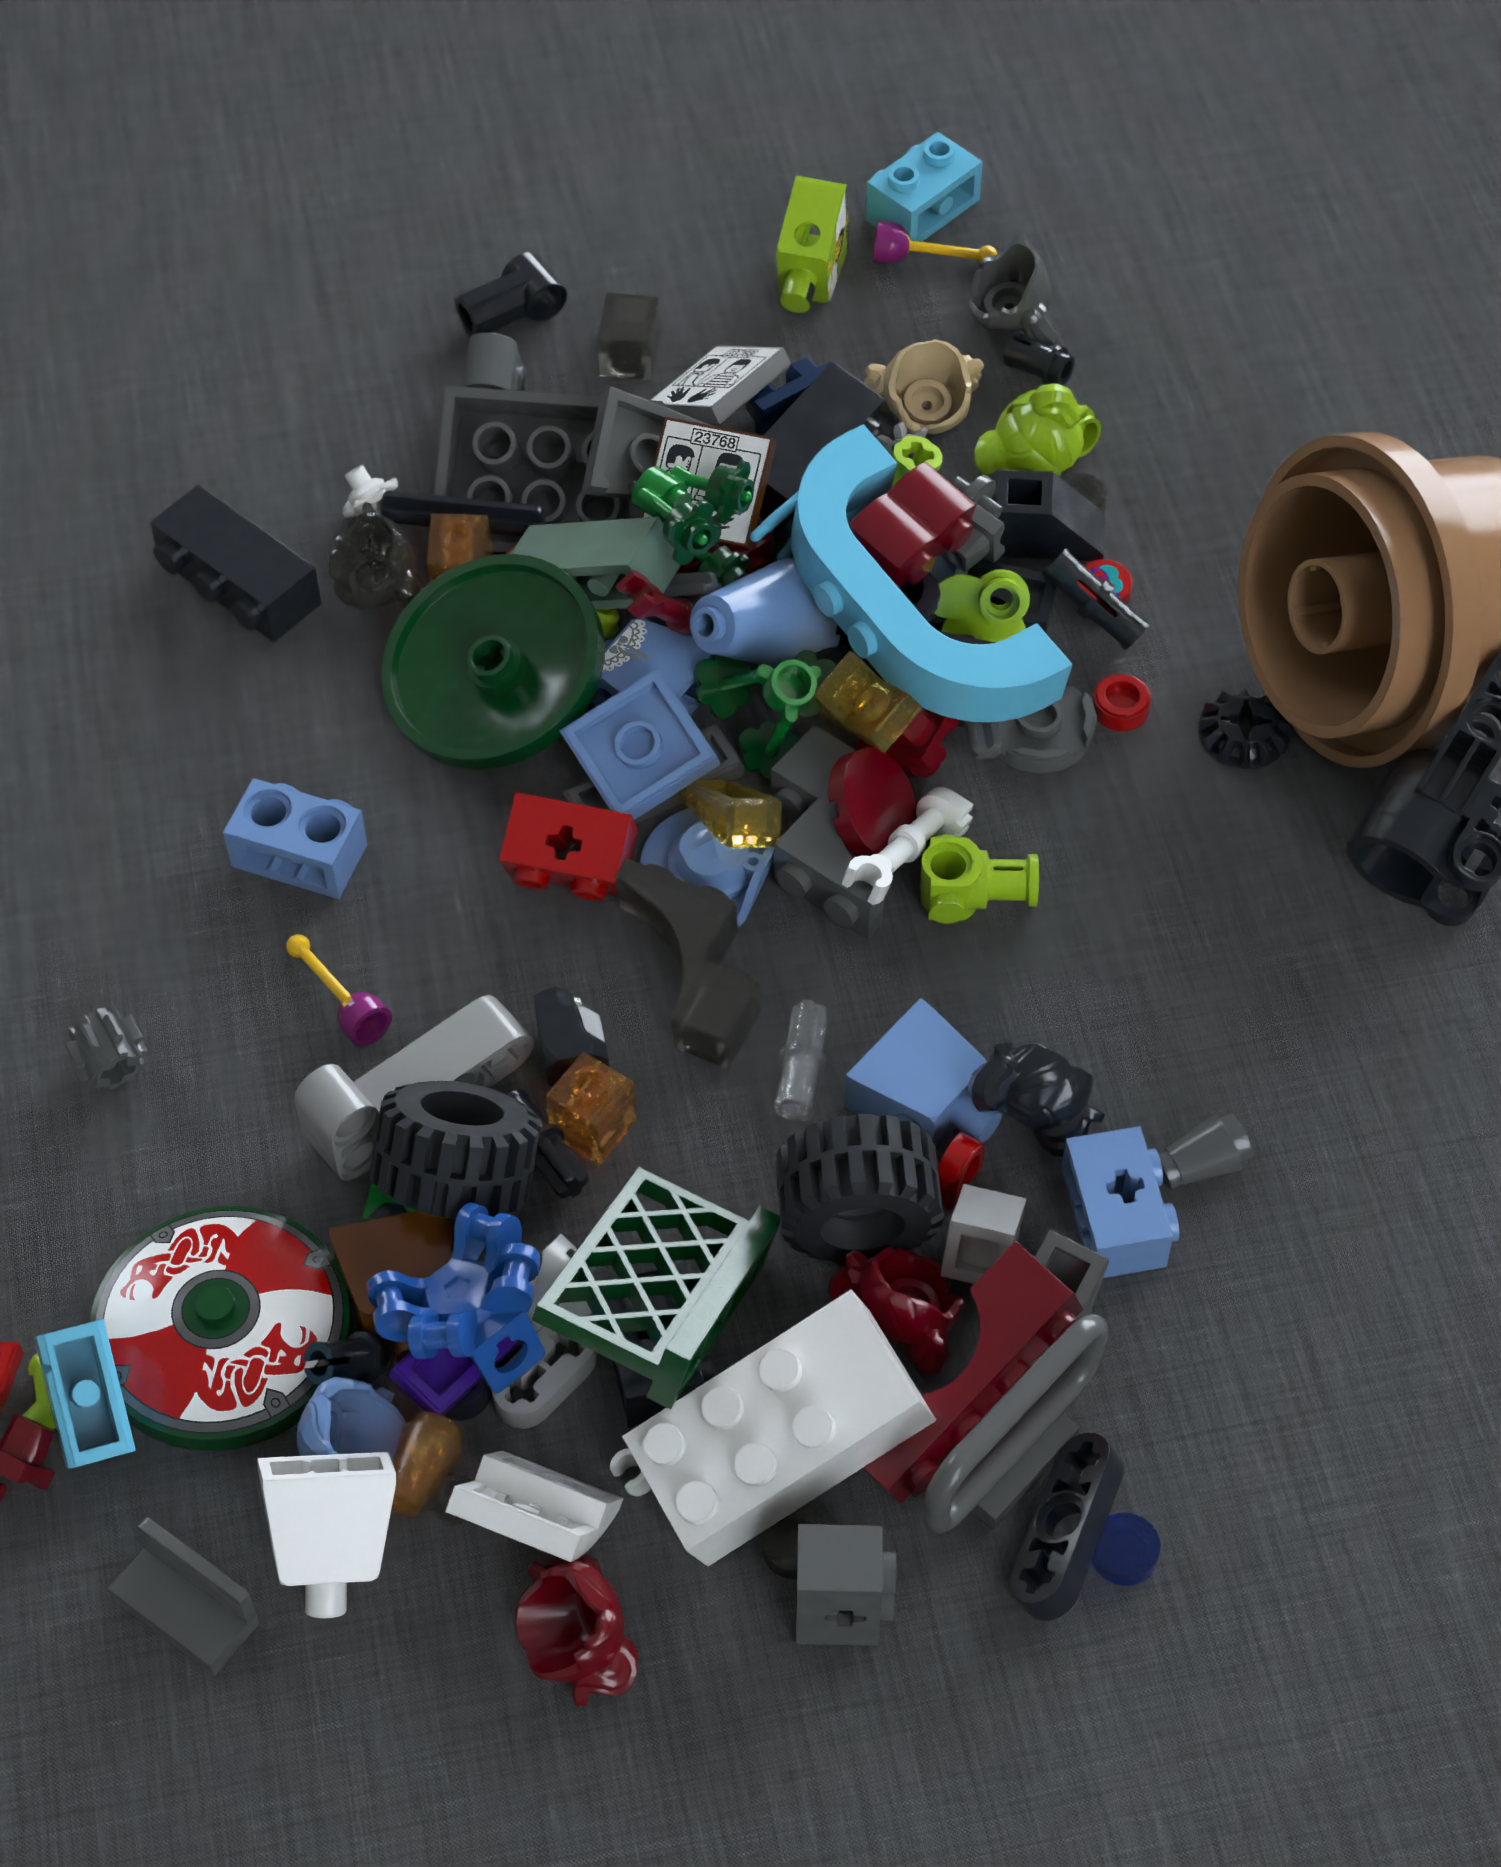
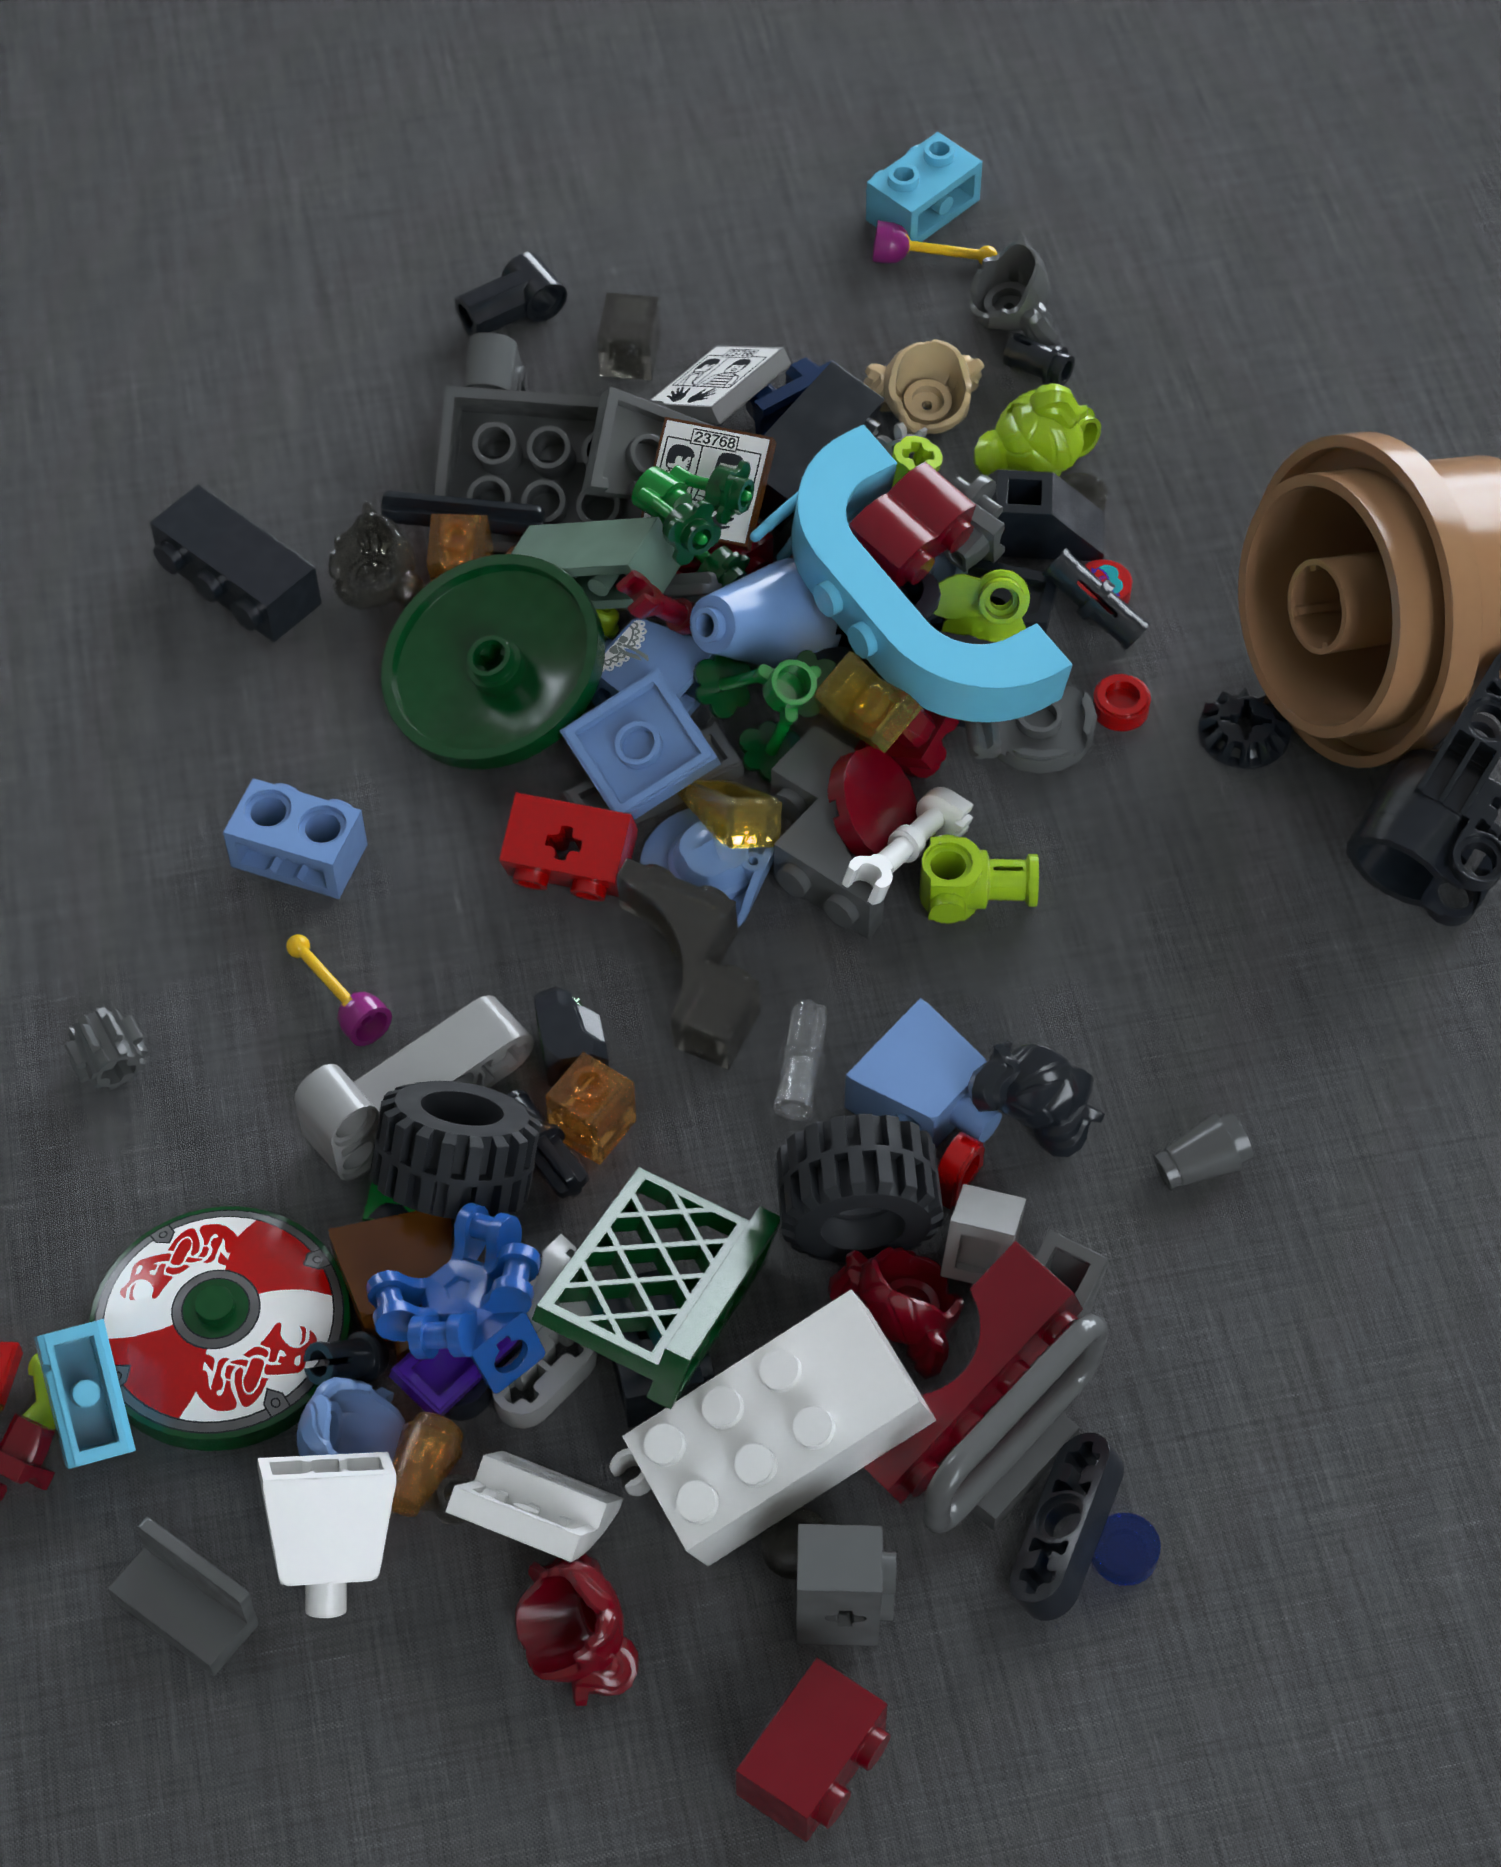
(365, 489): white plant -> none
(809, 262): lime torso -> none
(813, 1751): none -> dark red brick
(1118, 1200): medium blue brick -> none

